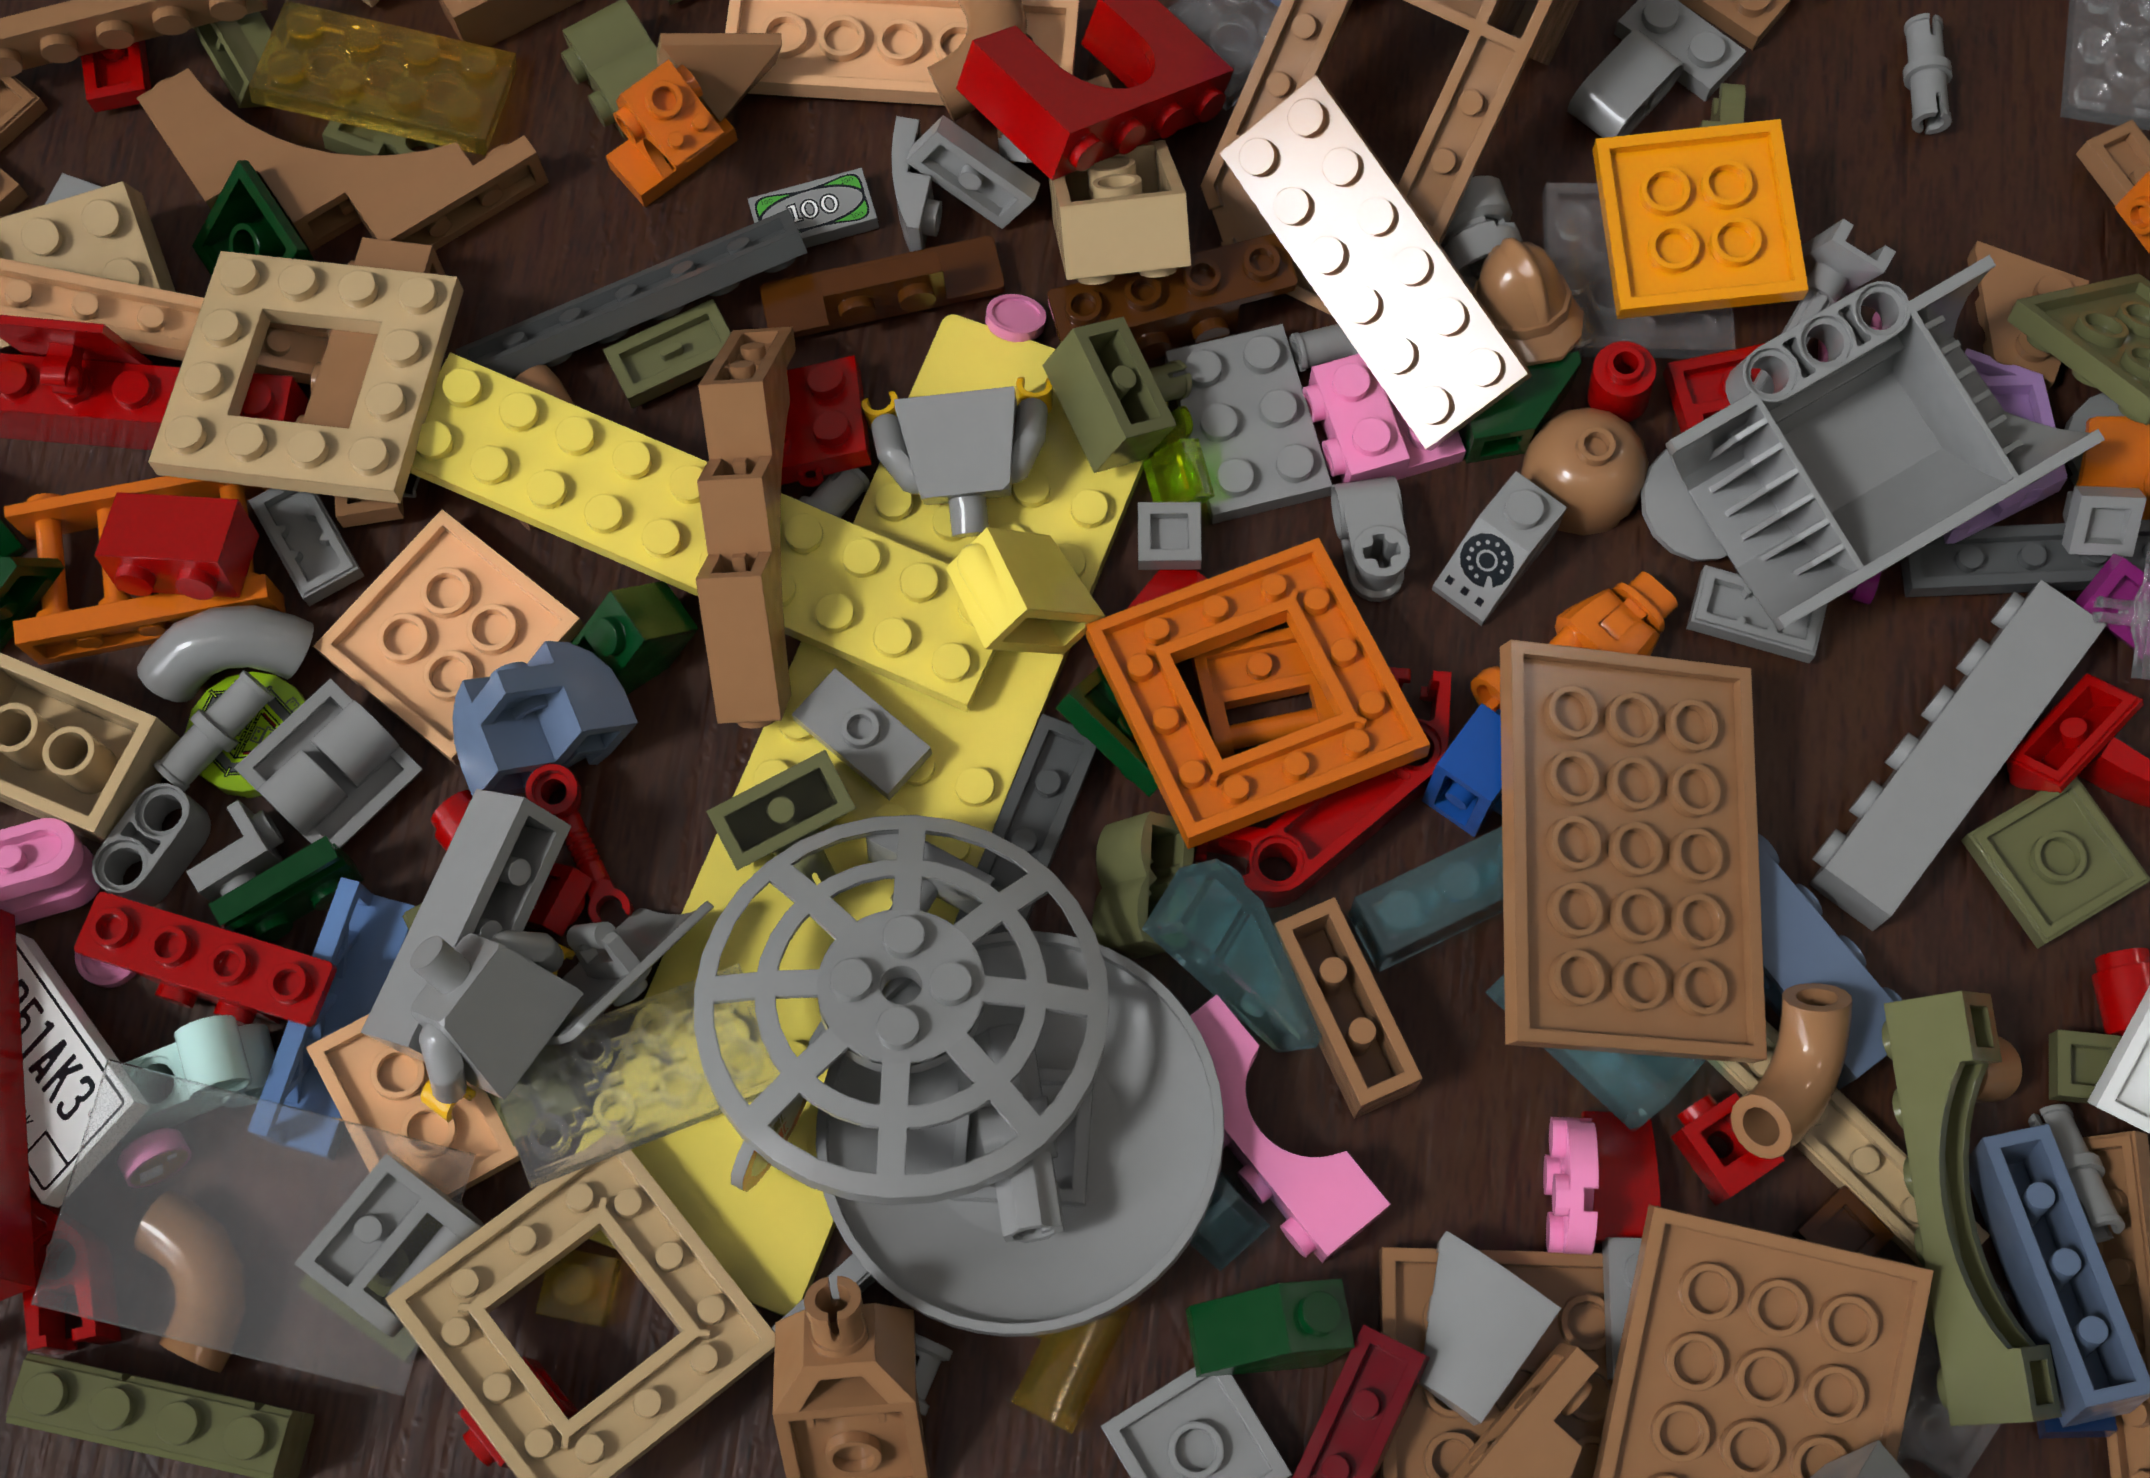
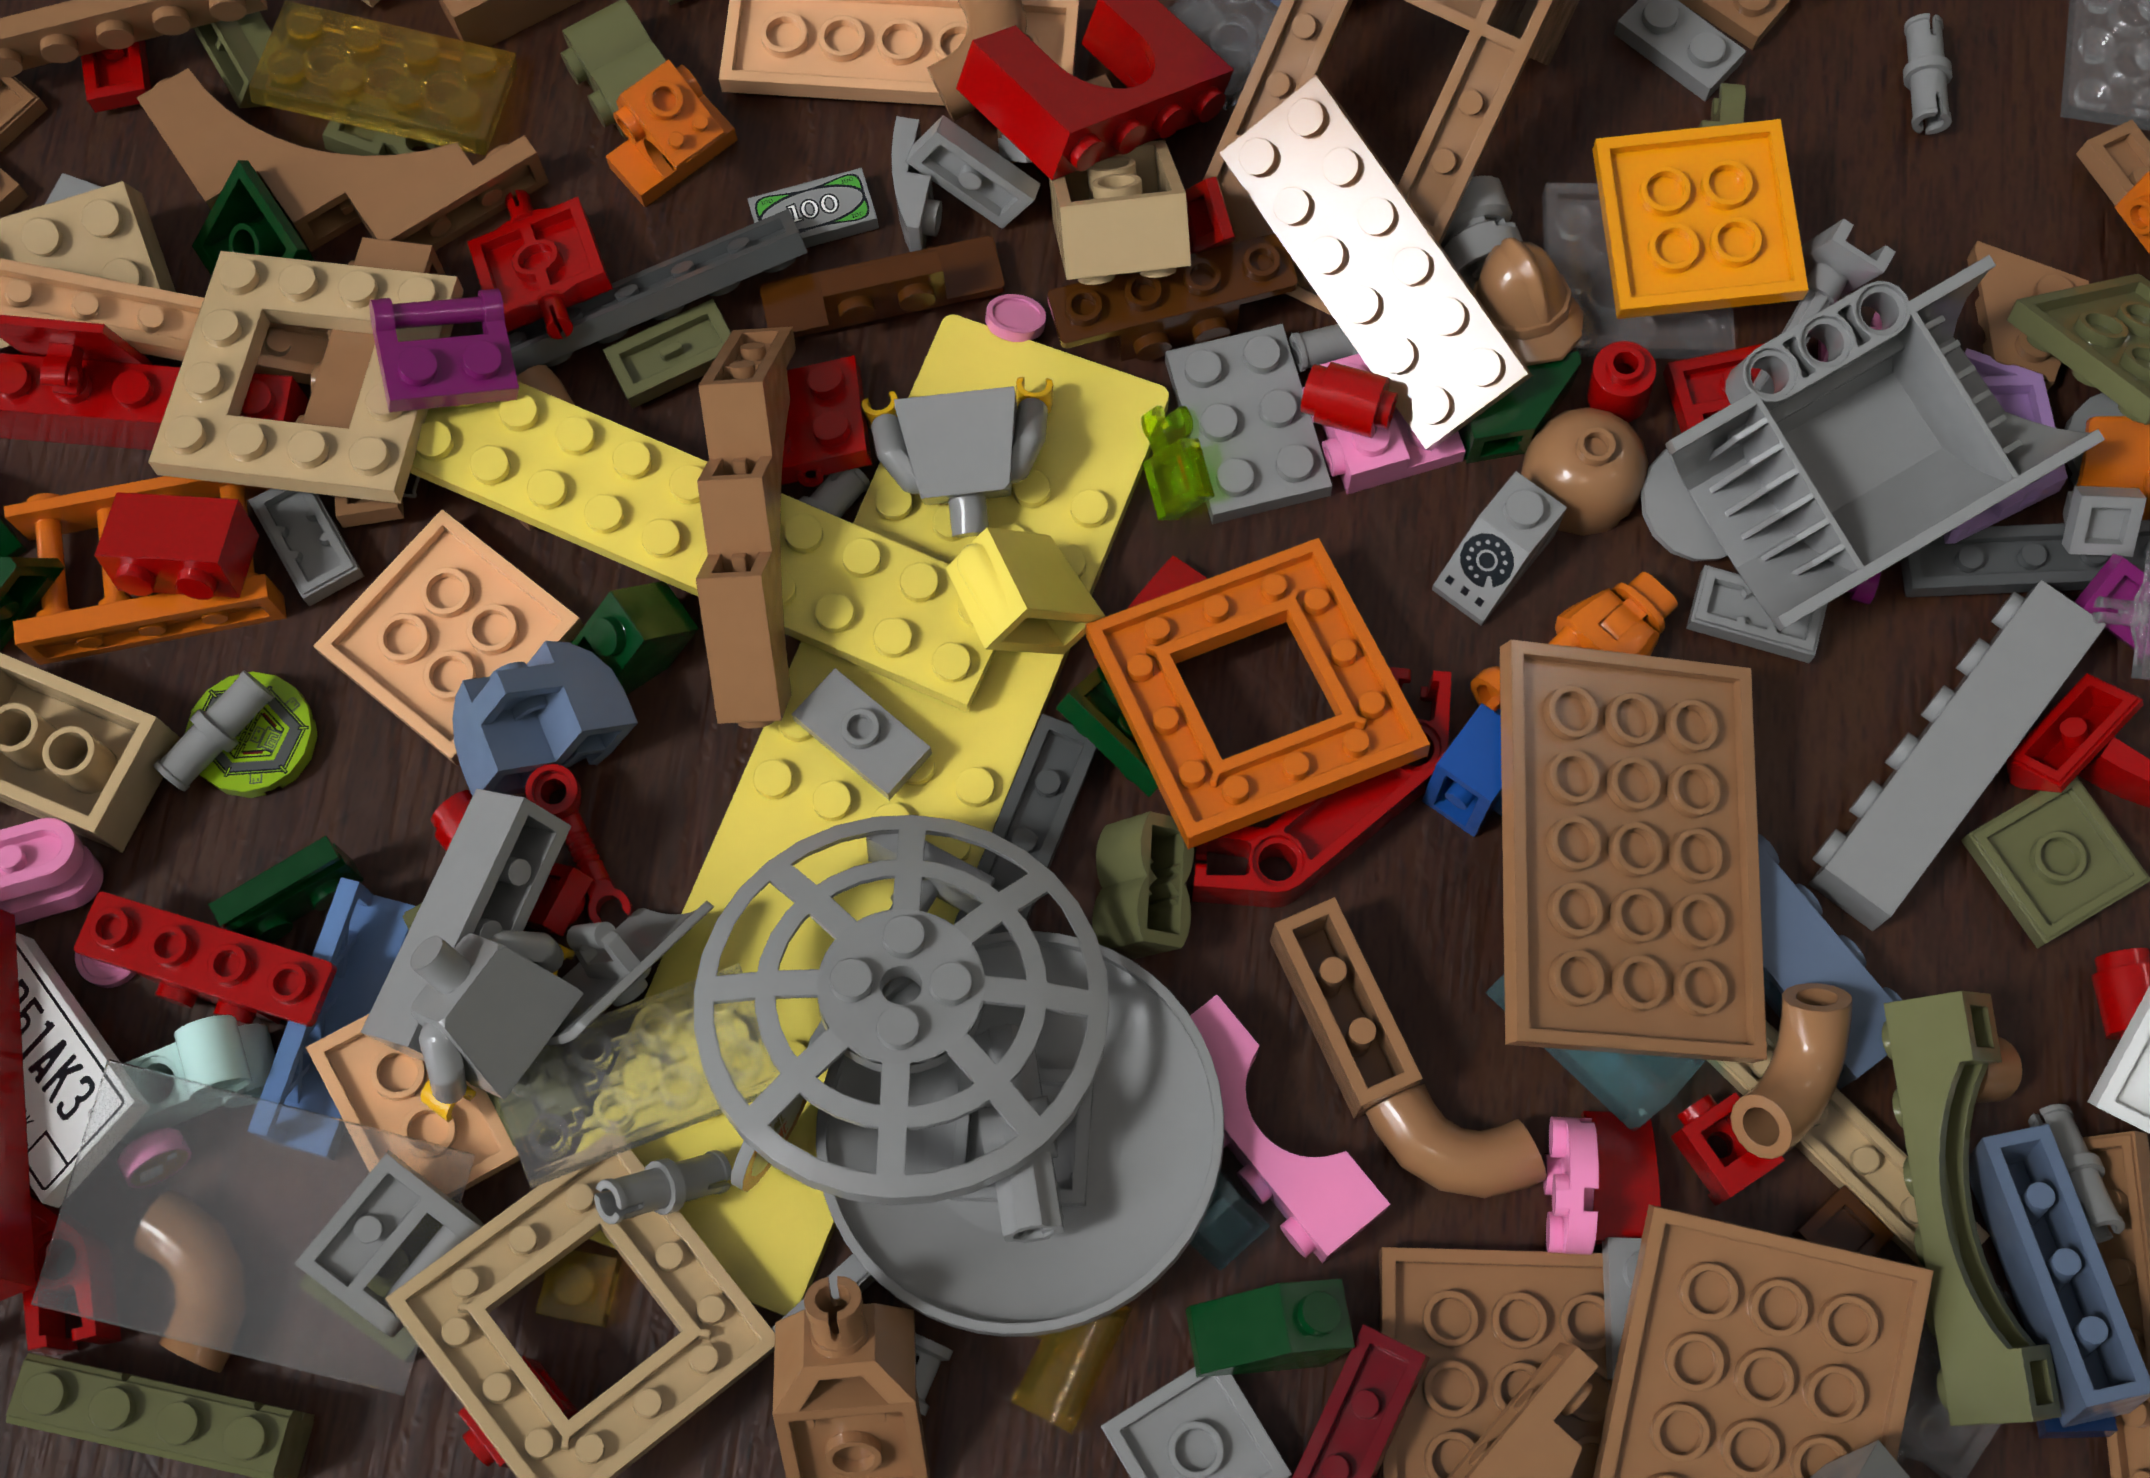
(141, 838): light grey beam -> none
(223, 640): light grey cylinder -> none
(242, 858): light grey bracket -> none
(329, 767): light grey plate -> none
(449, 368): none -> magenta plate
(541, 263): none -> red plate
(662, 1186): none -> light grey pin
(722, 63): medium nougat slope -> none
(782, 813): olive brick -> none
(1113, 394): olive brick -> none
(1169, 535): light grey tile -> none
(1207, 217): none -> red slope
(1233, 950): clear light blue slope -> none
(1255, 672): orange plate -> none
(1348, 399): none -> red brick
(1371, 529): light grey piece -> none
(1431, 901): clear light blue brick -> none
(1456, 1157): none -> medium nougat cylinder
(1478, 1328): light grey slope -> none
(1625, 86): light grey beam -> none
(2077, 1063): olive plate -> none

